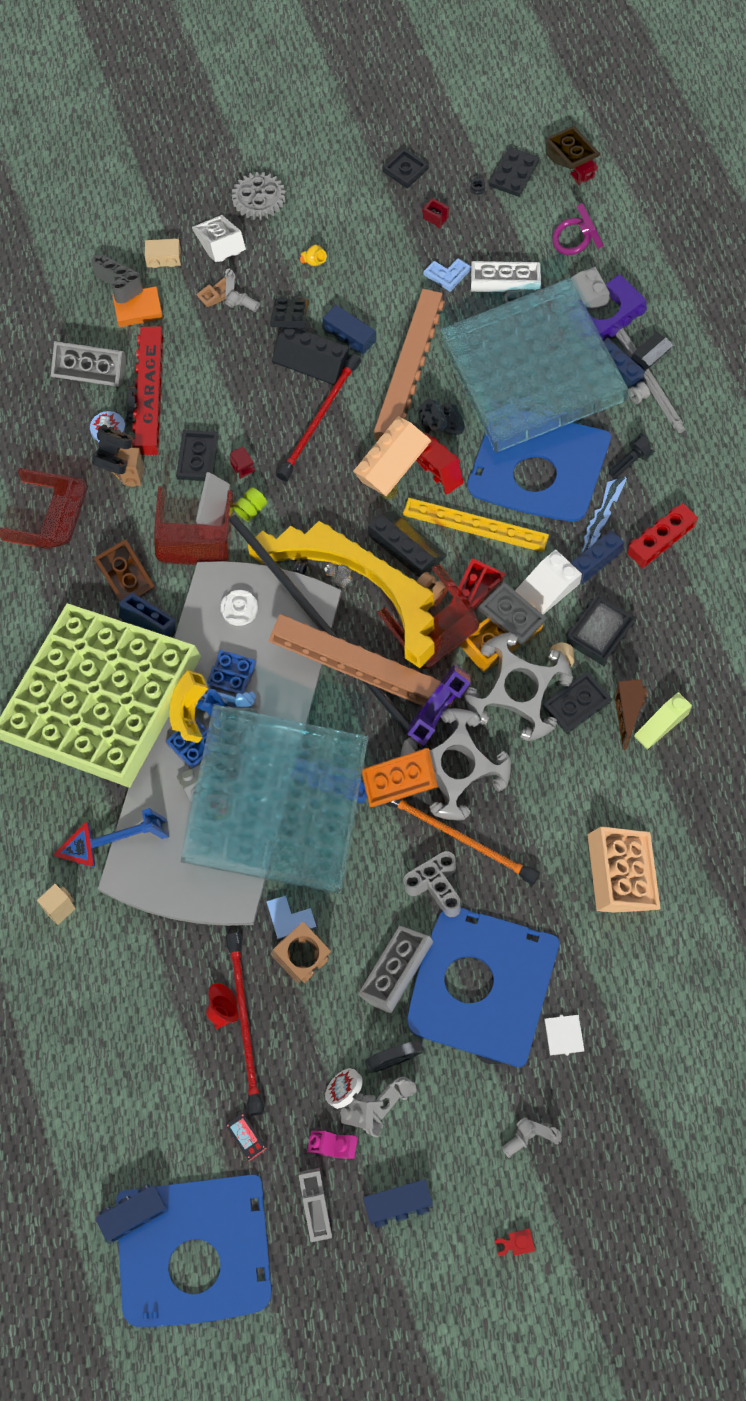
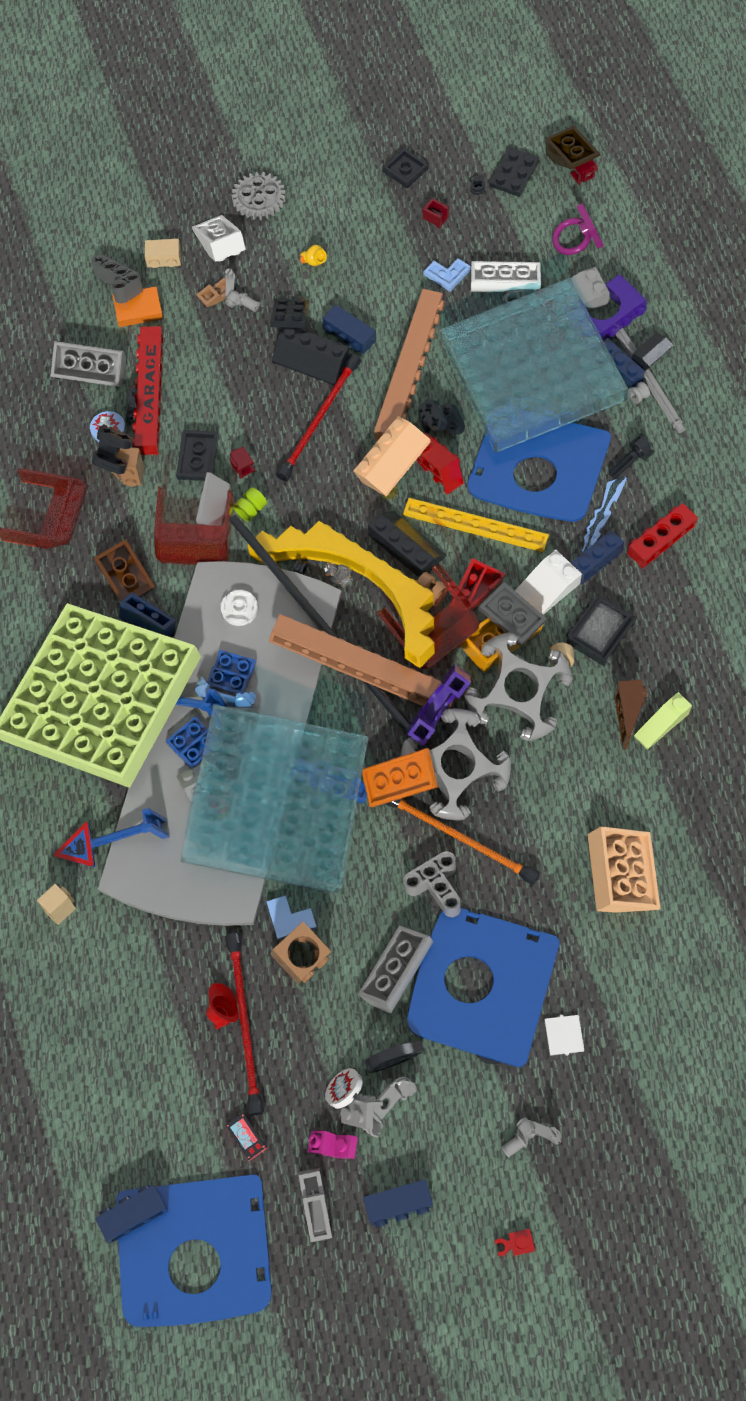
(183, 705): yellow arch -> none
(577, 702): black plate -> none

